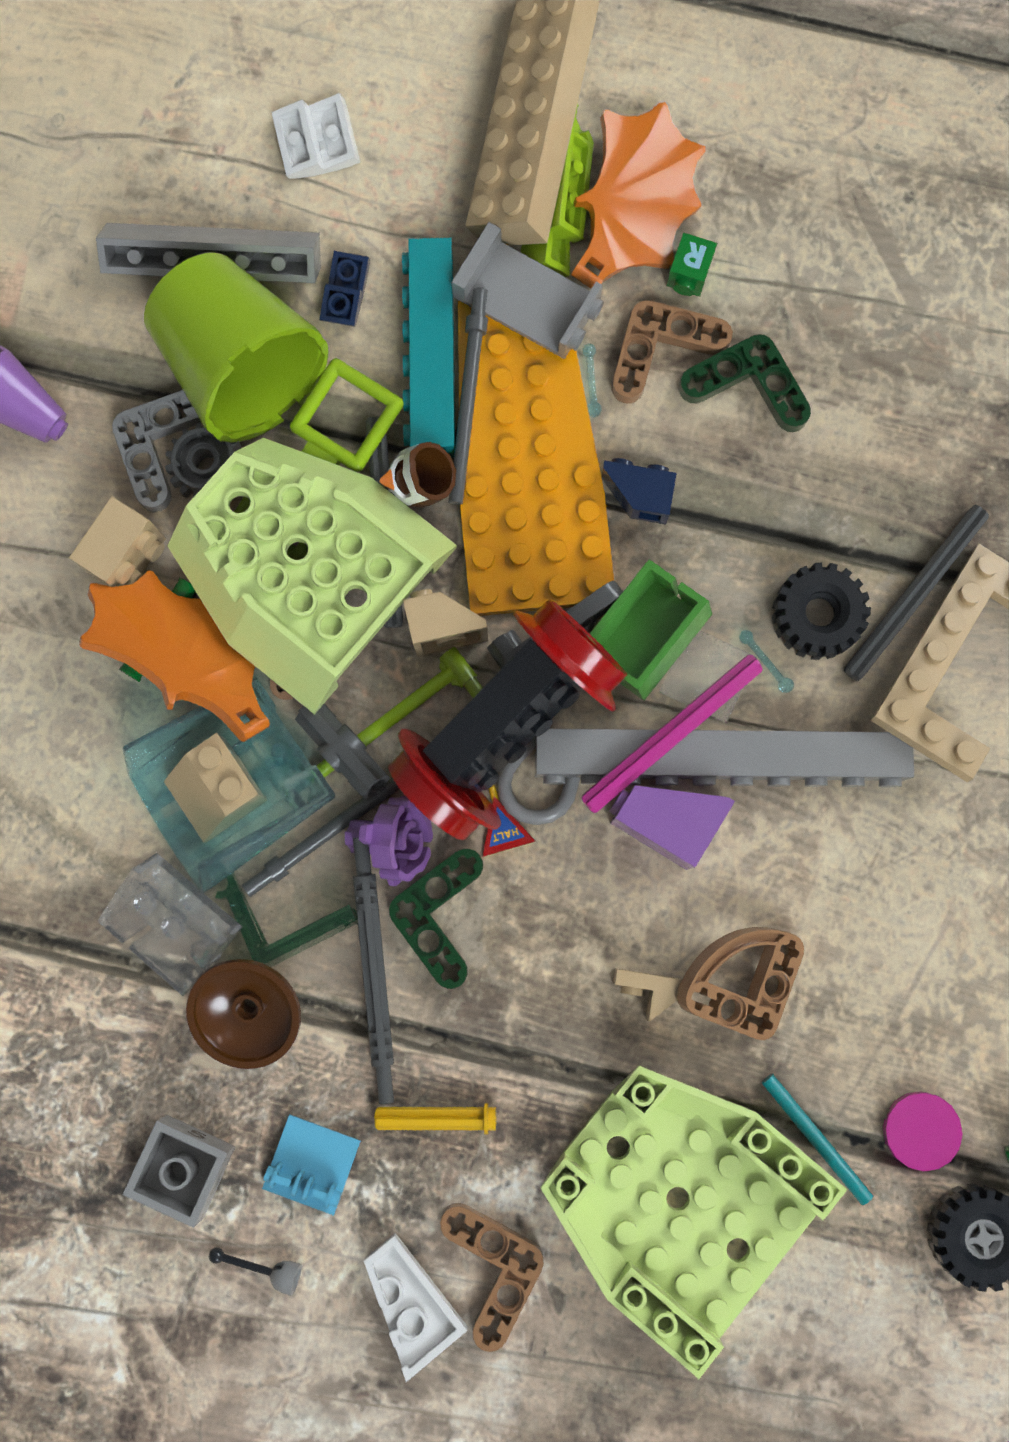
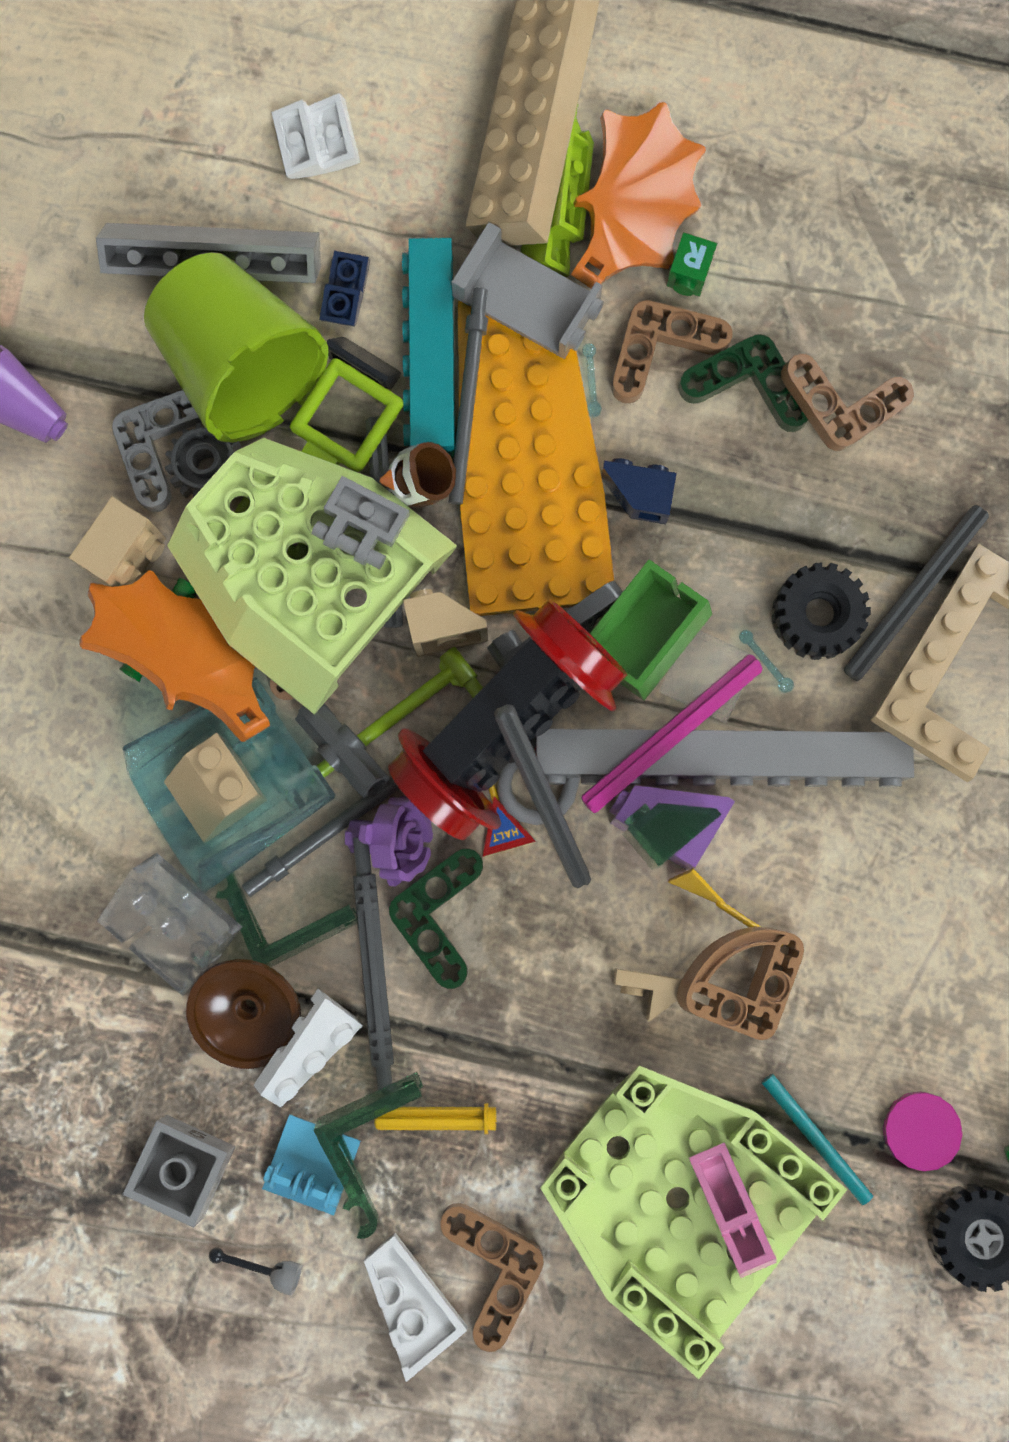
(313, 1044): none -> white wing
(332, 1126): none -> clear green hinge
(363, 361): none -> black slope
(366, 512): none -> light grey plate
(542, 795): none -> dark grey axle
(665, 829): none -> clear green slope
(696, 884): none -> yellow piece
(733, 1210): none -> bright pink slope
(849, 417): none -> medium nougat beam

